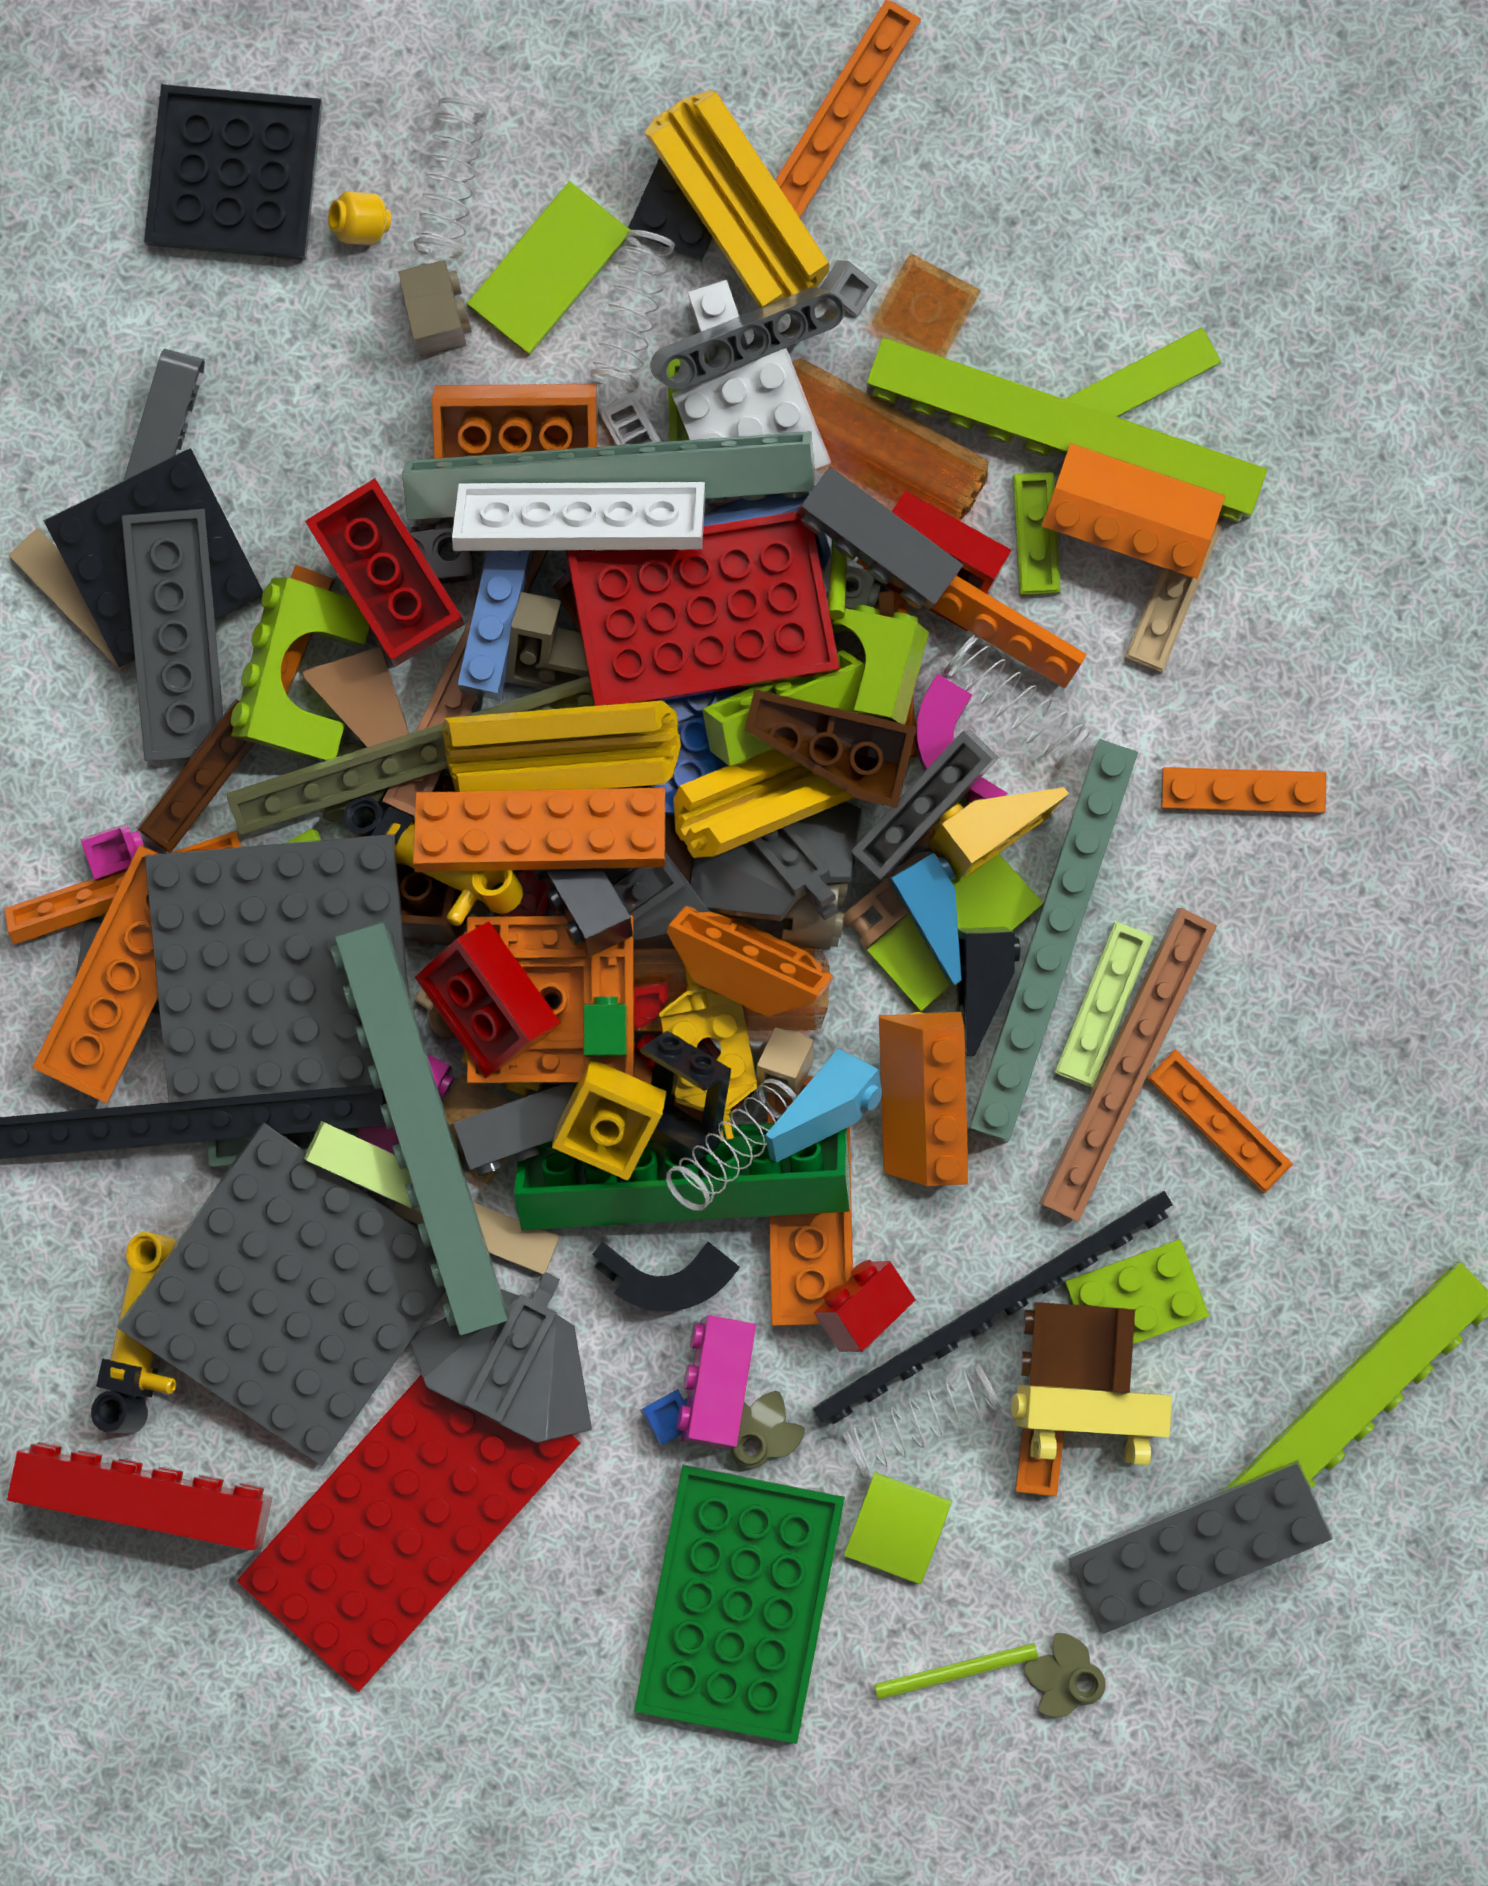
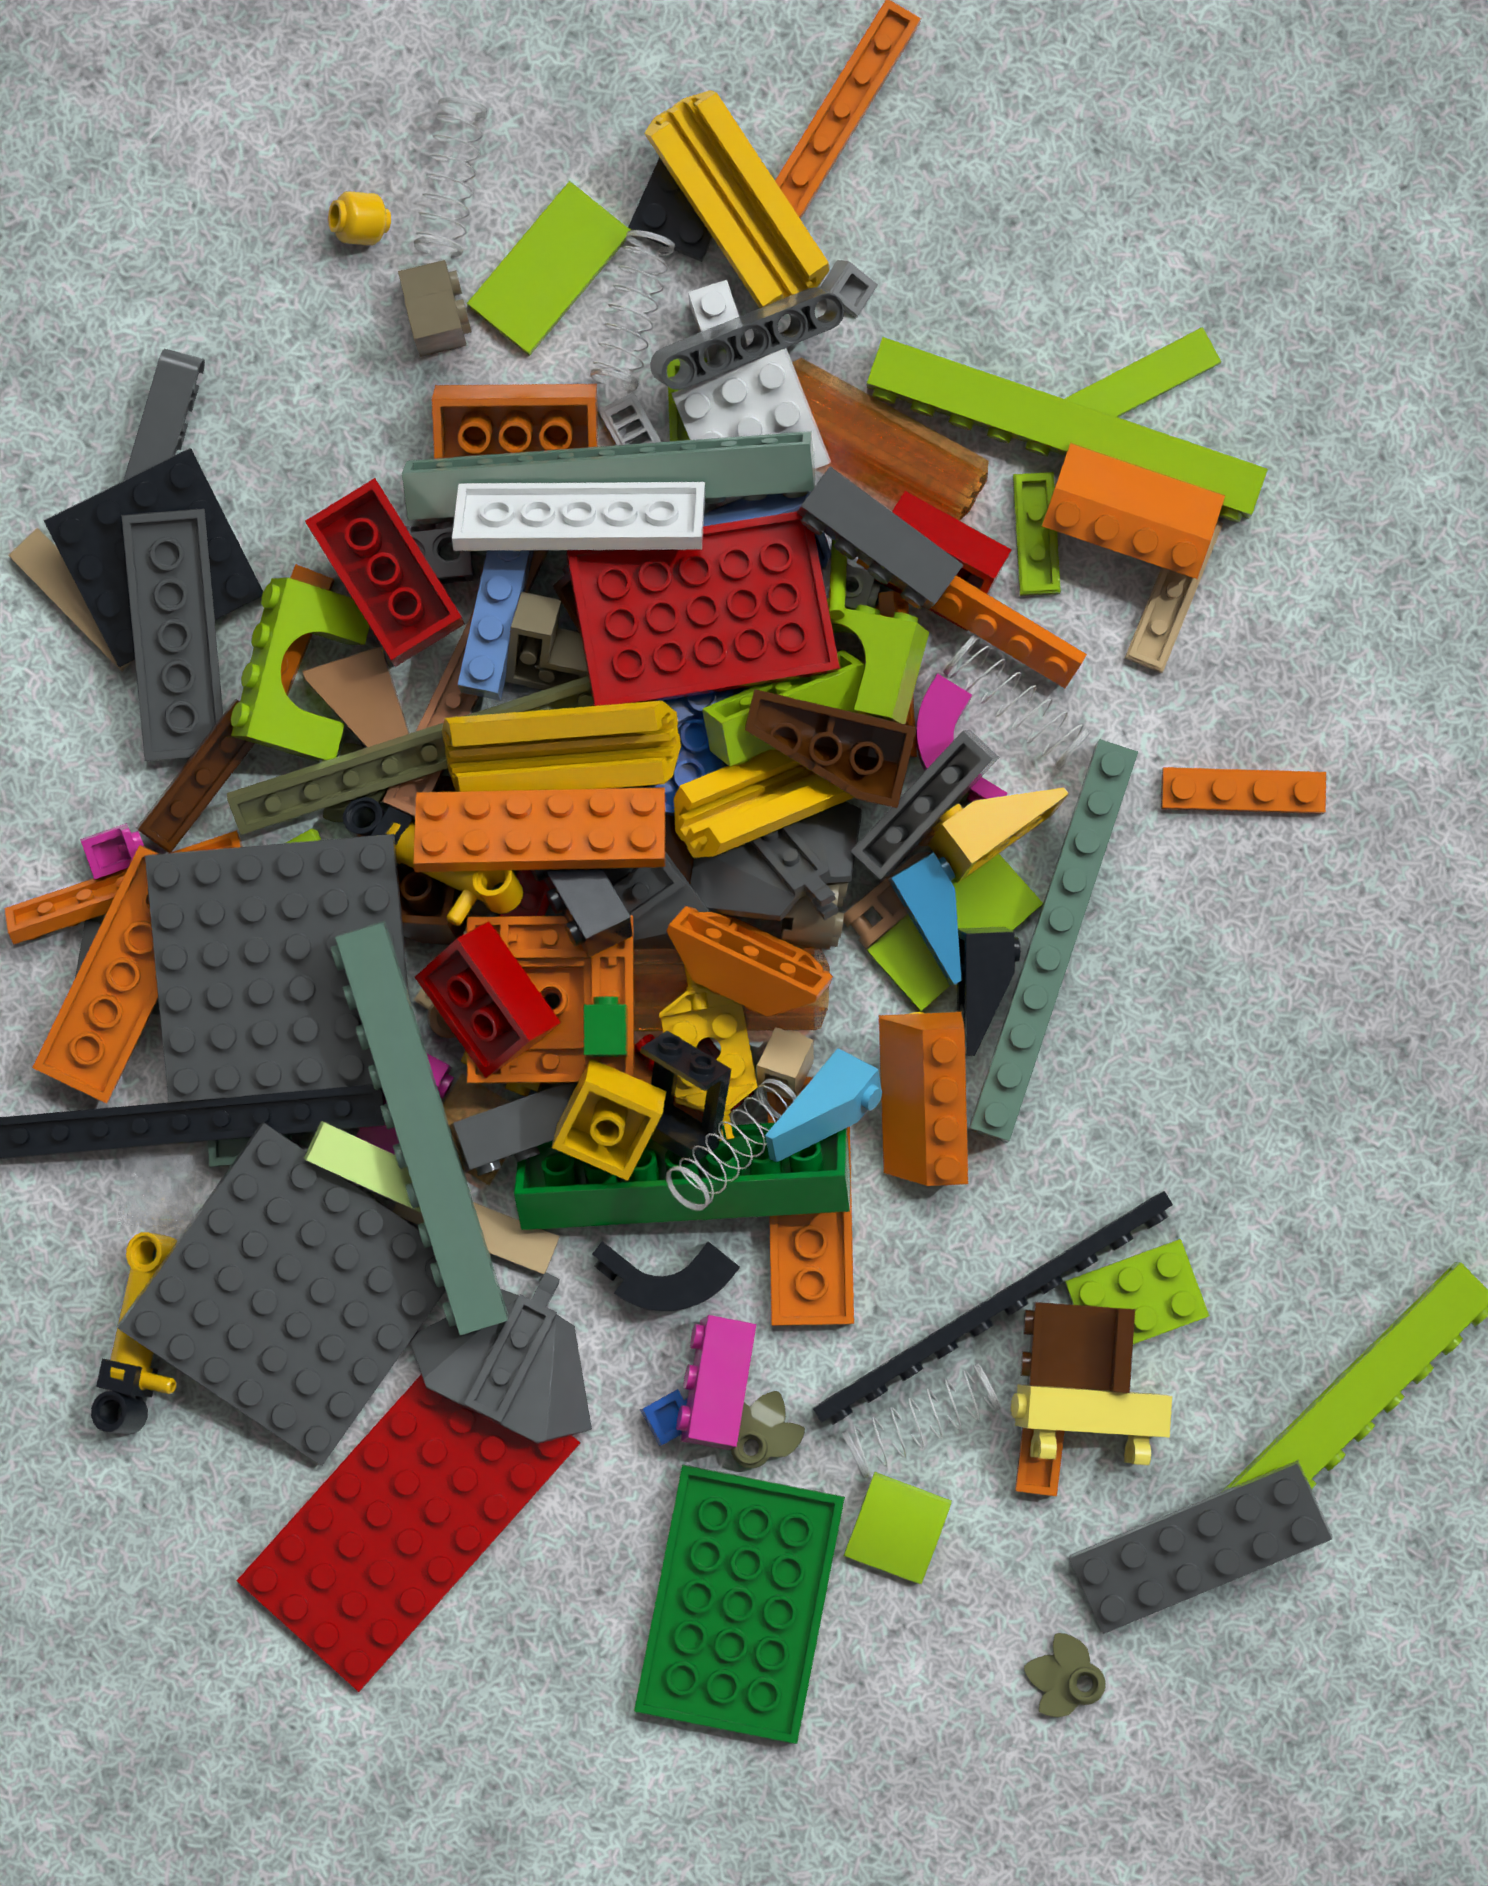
(140, 1498): red brick -> none
(233, 172): black plate -> none
(649, 1002): red tile -> none
(864, 1305): red brick -> none
(926, 306): clear orange tile -> none
(956, 1671): lime bar -> none
(1103, 1004): yellowish green tile -> none
(1128, 1064): nougat plate -> none
(1219, 1121): orange tile -> none

